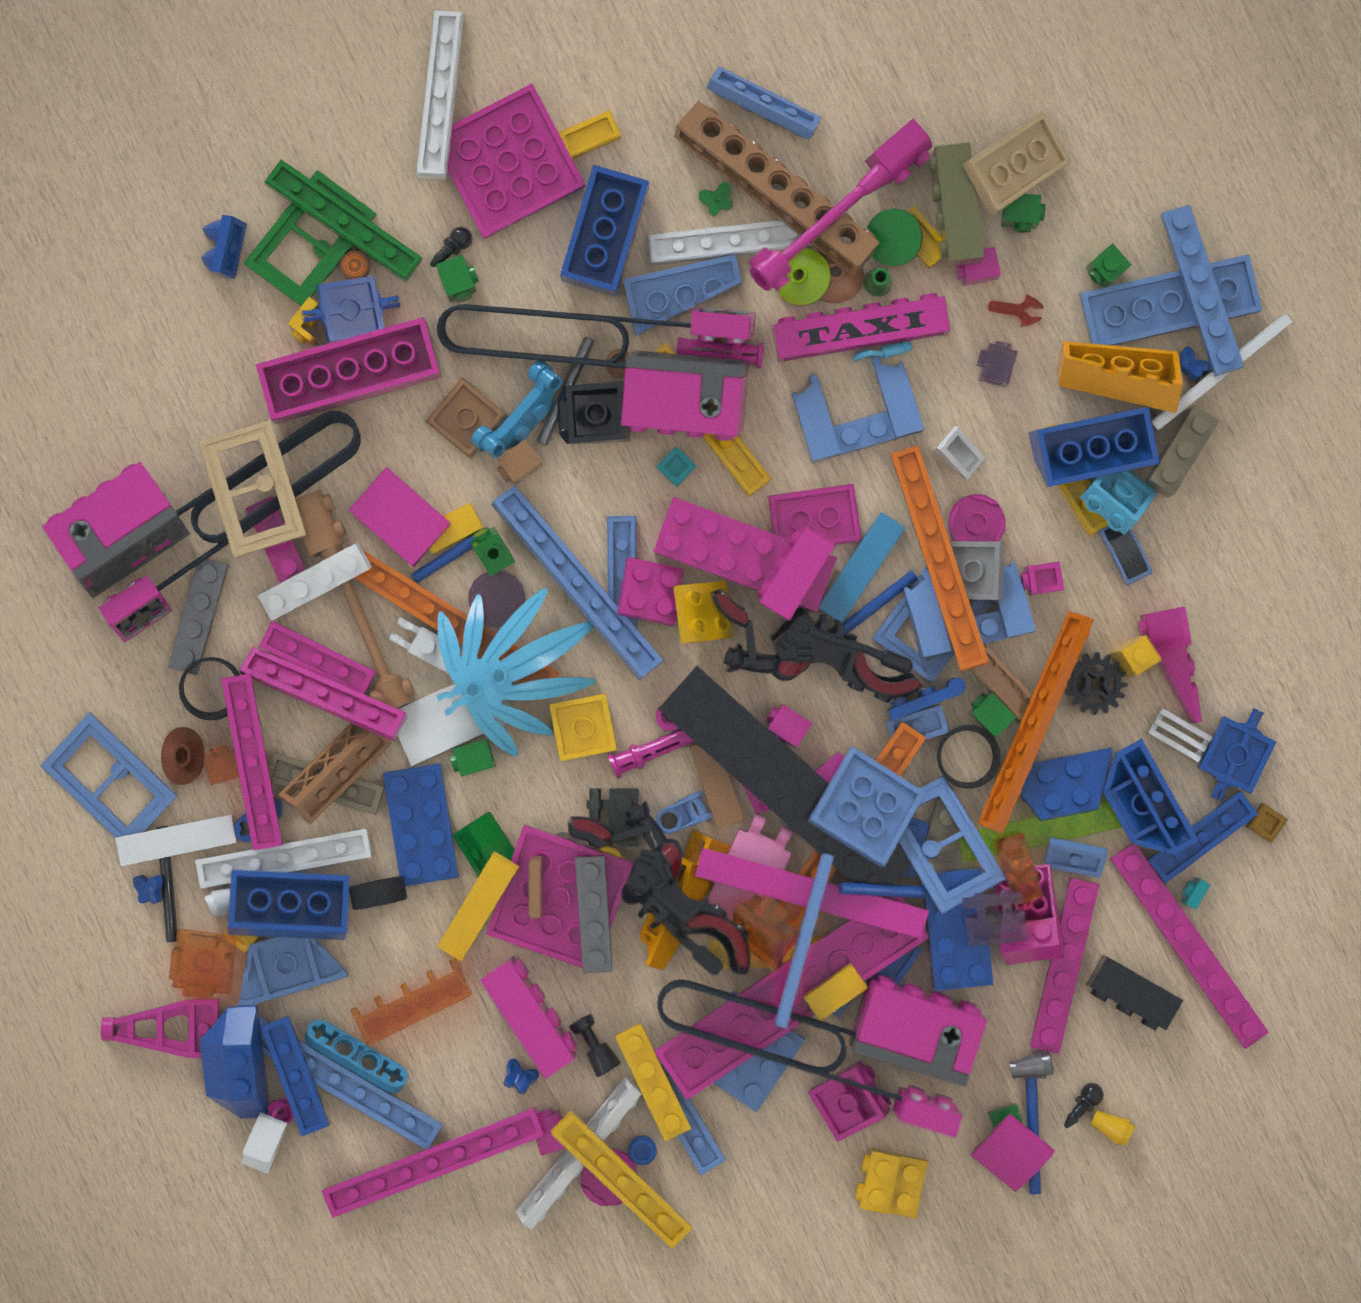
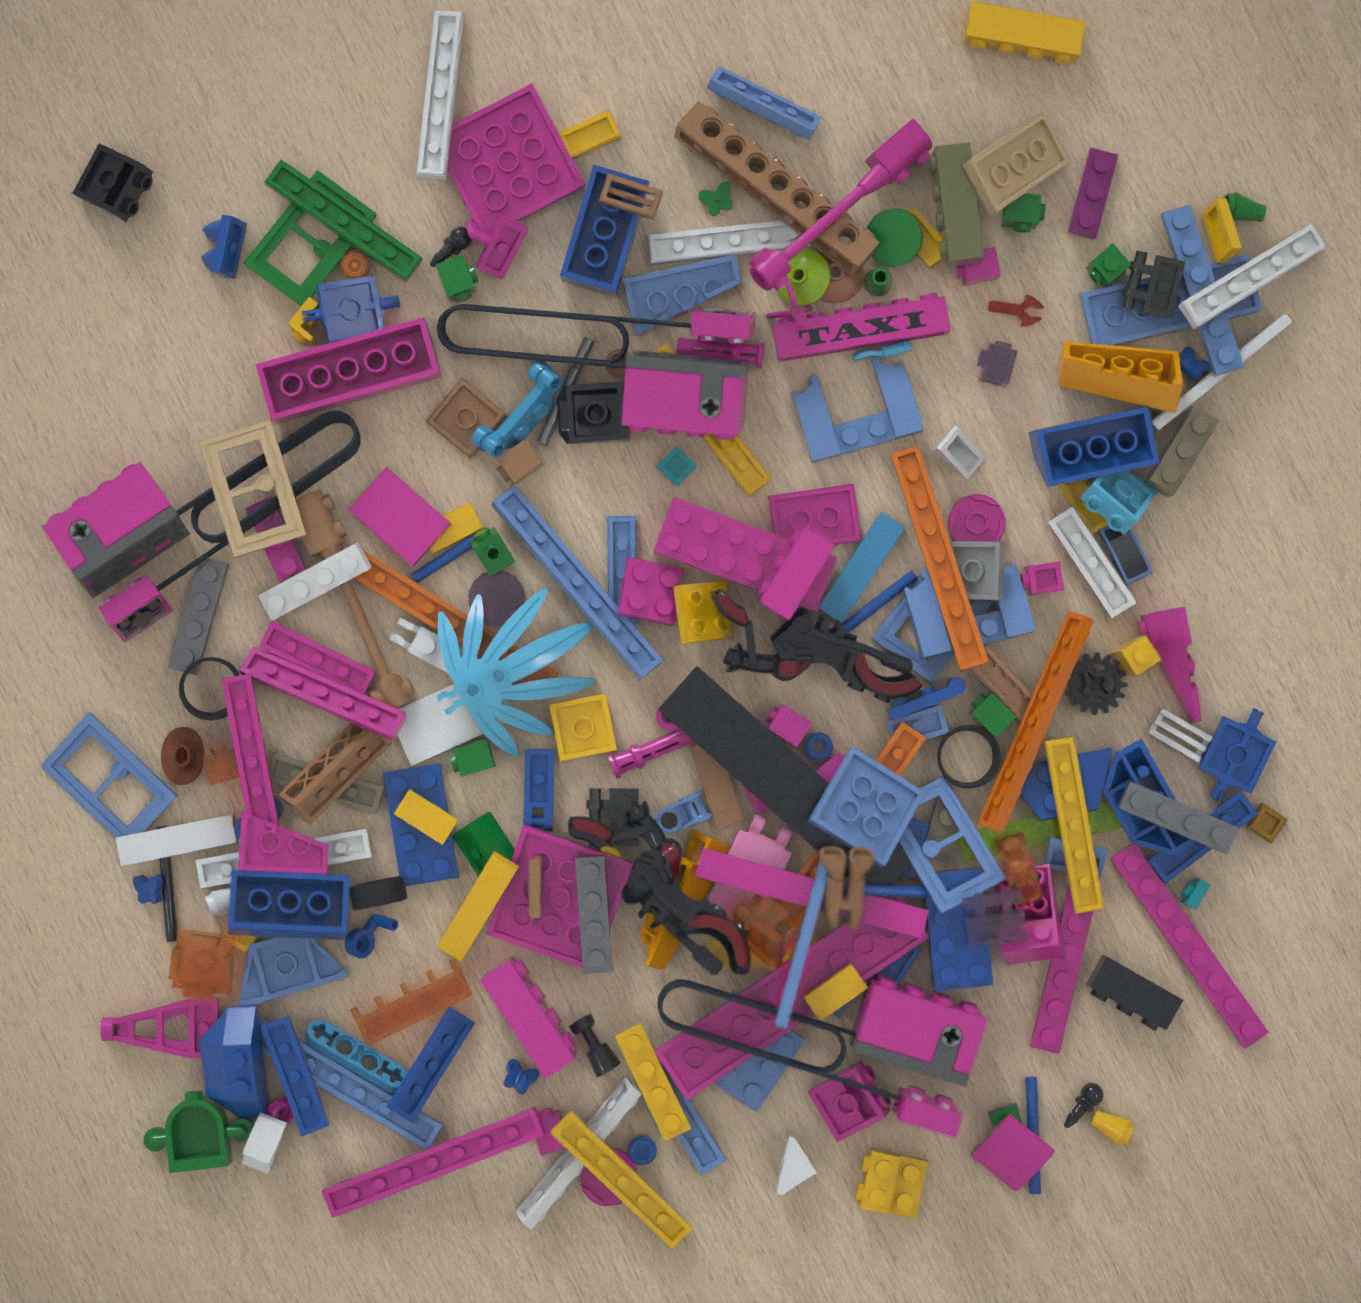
(114, 182): none -> black plate
(197, 1134): none -> green piece
(277, 849): none -> dark pink wing
(361, 941): none -> blue plate
(426, 816): none -> yellow tile
(430, 1064): none -> blue plate
(499, 246): none -> dark pink plate
(539, 787): none -> blue plate
(627, 207): none -> medium nougat tile
(794, 1167): none -> white slope
(795, 310): none -> dark pink plant
(818, 756): none -> blue plate
(834, 861): none -> medium nougat piece
(1024, 32): none -> yellow brick
(1032, 1066): flat silver cone -> none
(1074, 824): none -> yellow tile
(1092, 193): none -> magenta plate
(1092, 562): none -> white plate
(1162, 286): none -> pearl dark grey plate
(1177, 817): none -> flat silver plate
(1221, 230): none -> yellow tile
(1244, 208): none -> green cone
(1252, 276): none -> white tile

